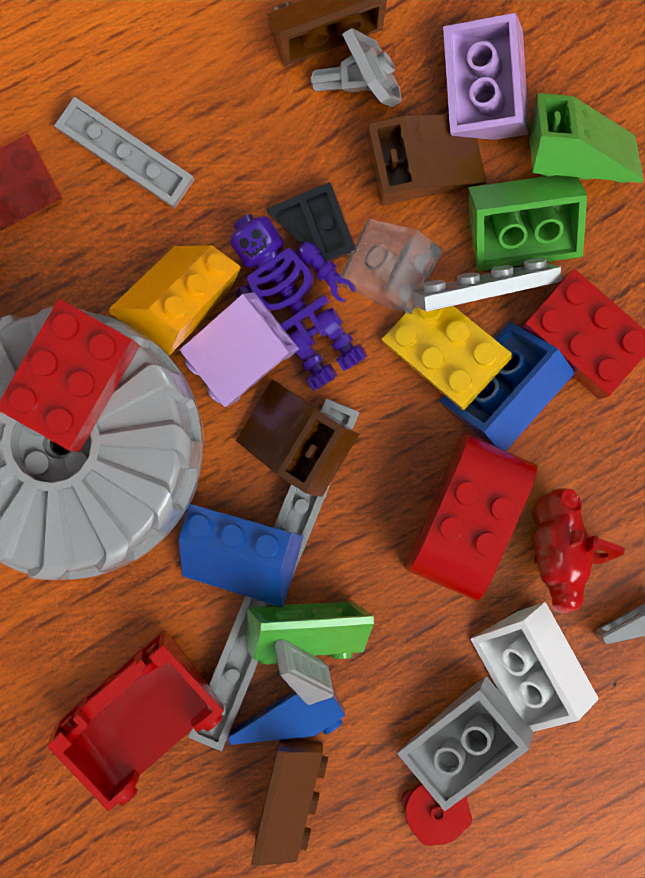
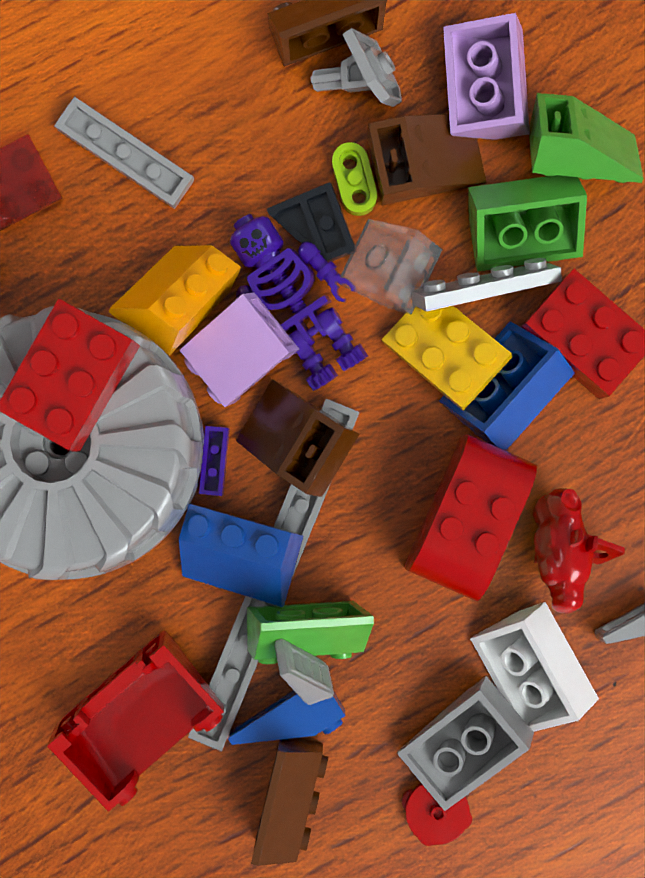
(214, 461): none -> dark purple piece
(354, 180): none -> lime plate

